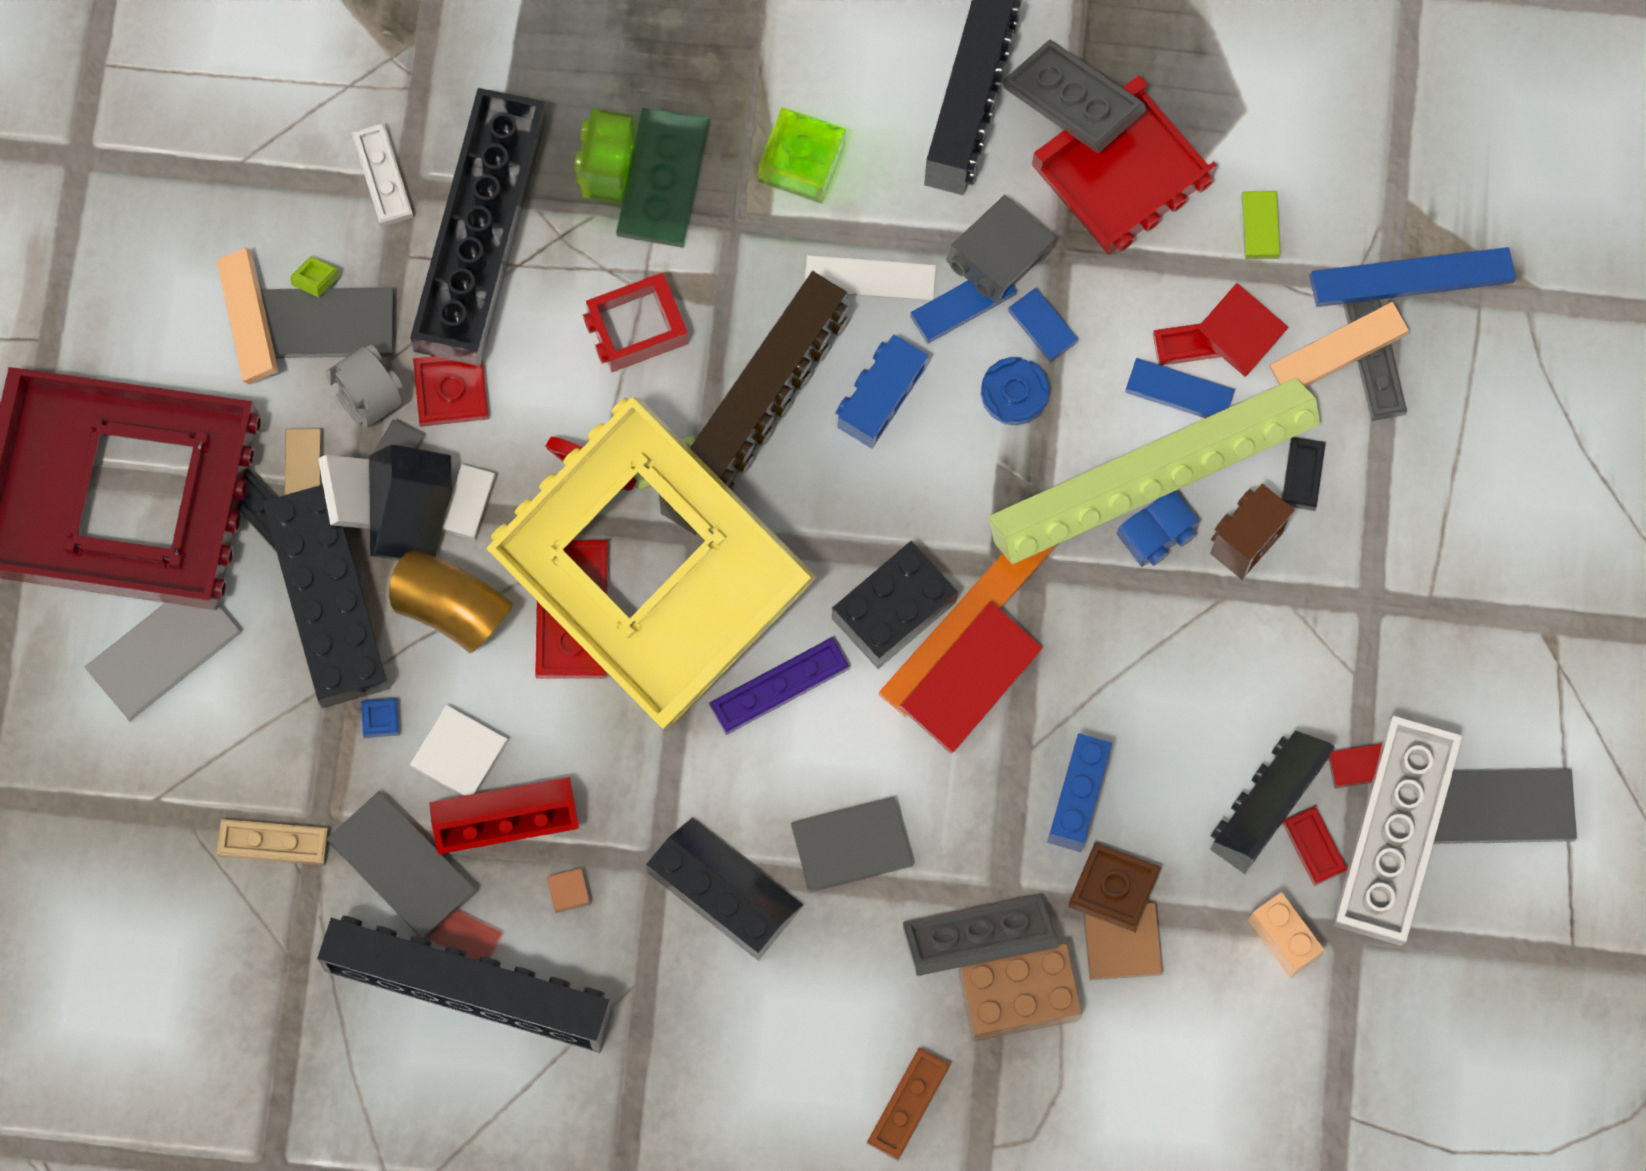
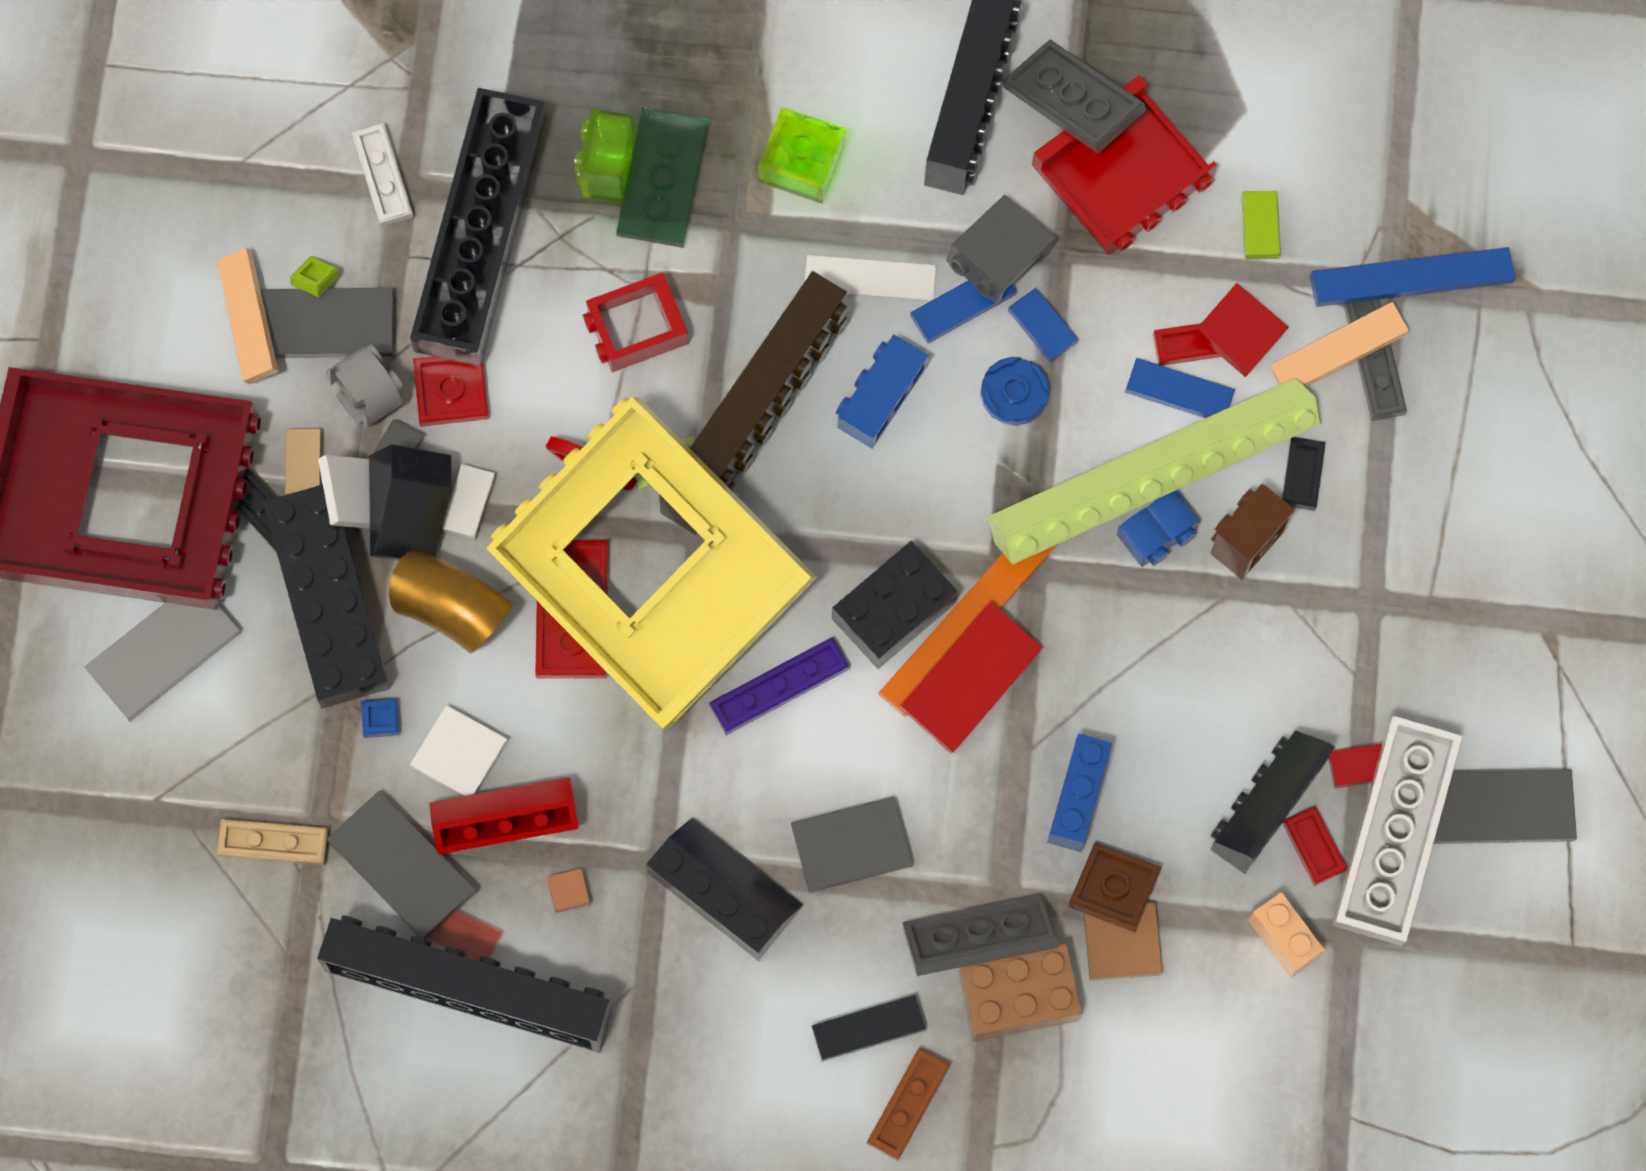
(868, 1028): none -> black tile

